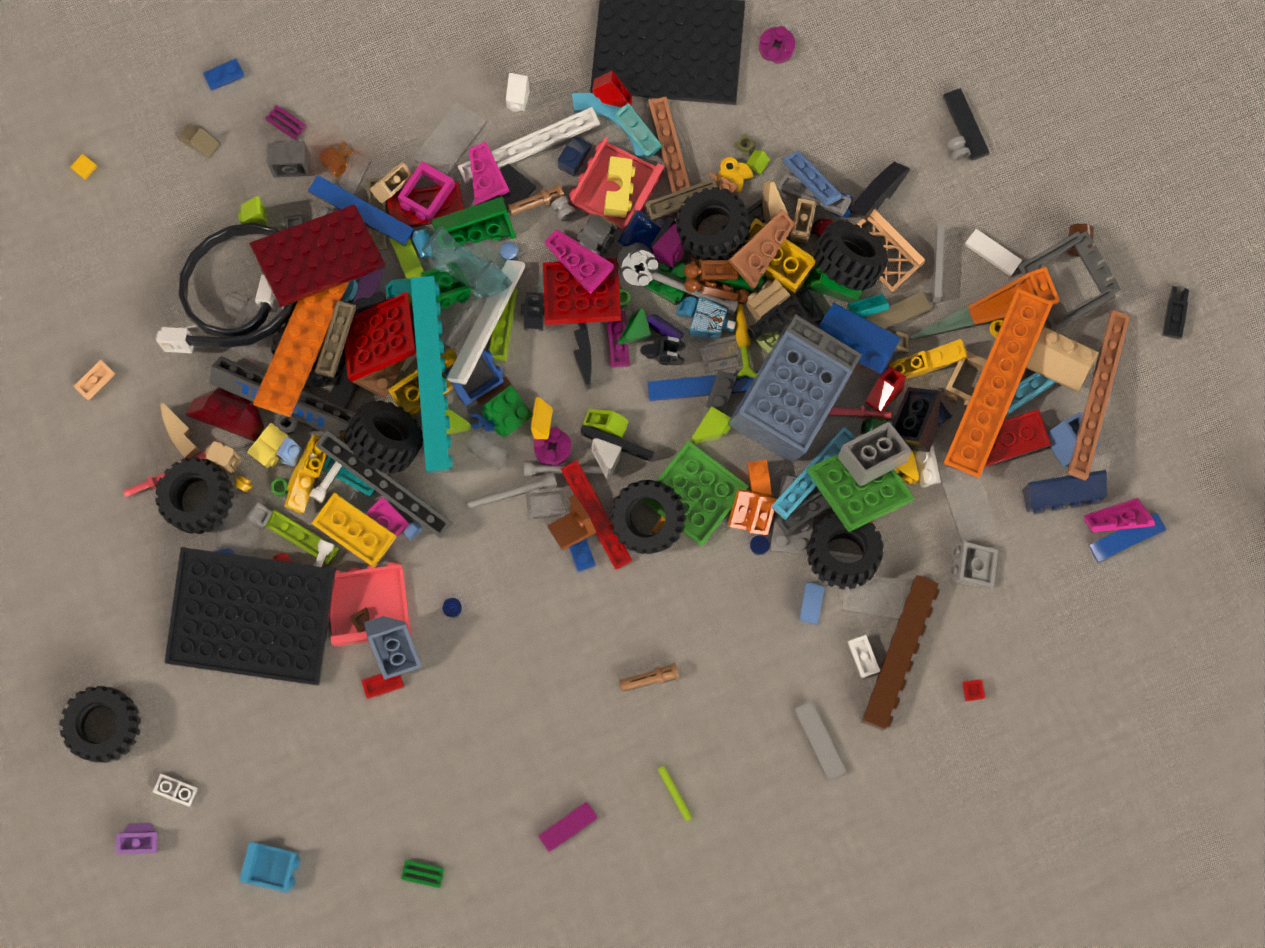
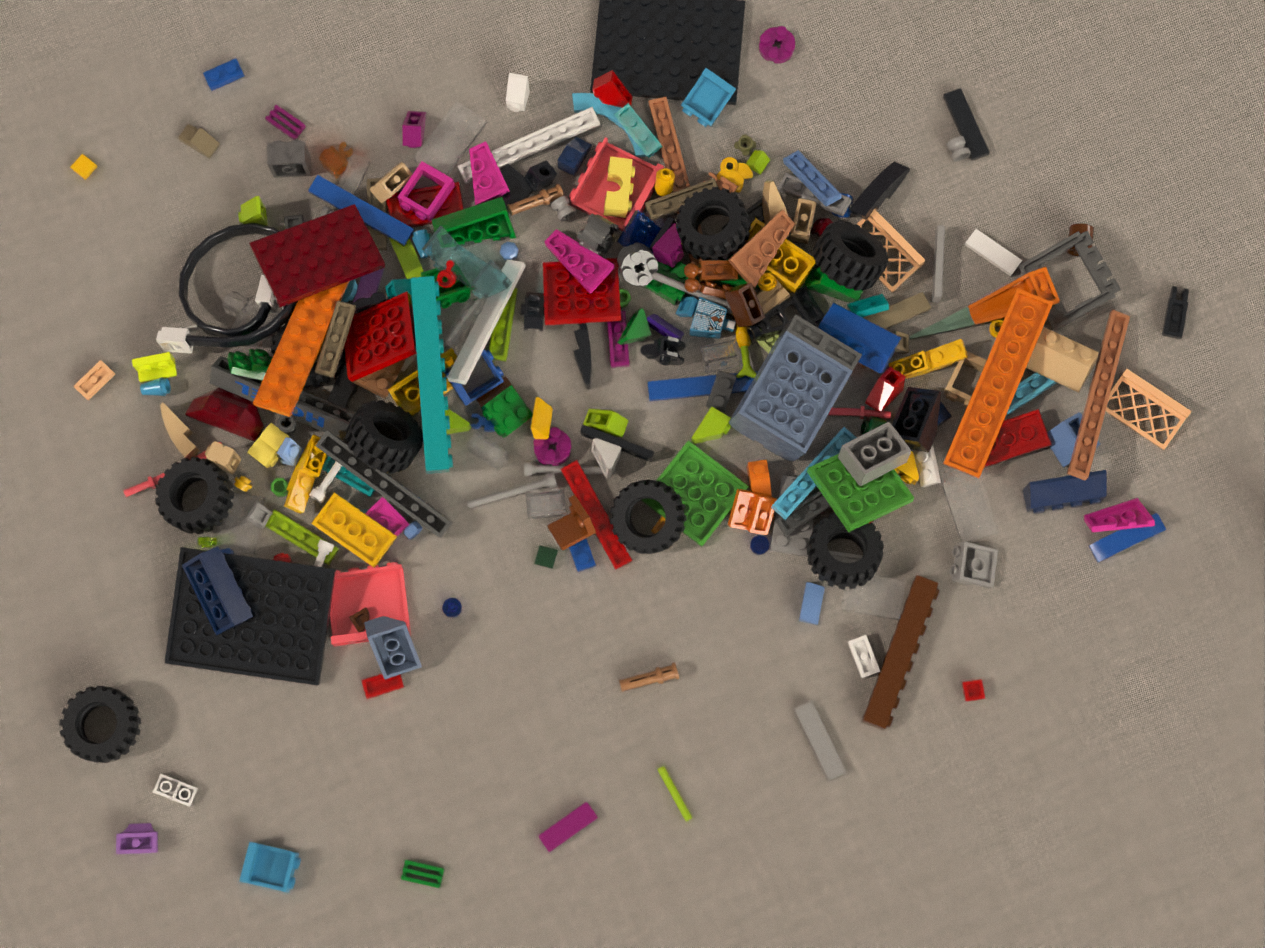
(155, 367): none -> neon yellow bracket
(156, 387): none -> dark azure cone
(207, 542): none -> clear neon green tile
(217, 590): none -> dark blue slope
(251, 365): none -> green plate
(414, 129): none -> magenta slope
(447, 277): none -> red piece
(540, 176): none -> black brick
(546, 557): none -> clear green tile
(664, 181): none -> yellow brick
(707, 98): none -> dark azure panel
(744, 305): none -> reddish brown brick
(767, 277): none -> yellow plate
(1154, 395): none -> light nougat fence

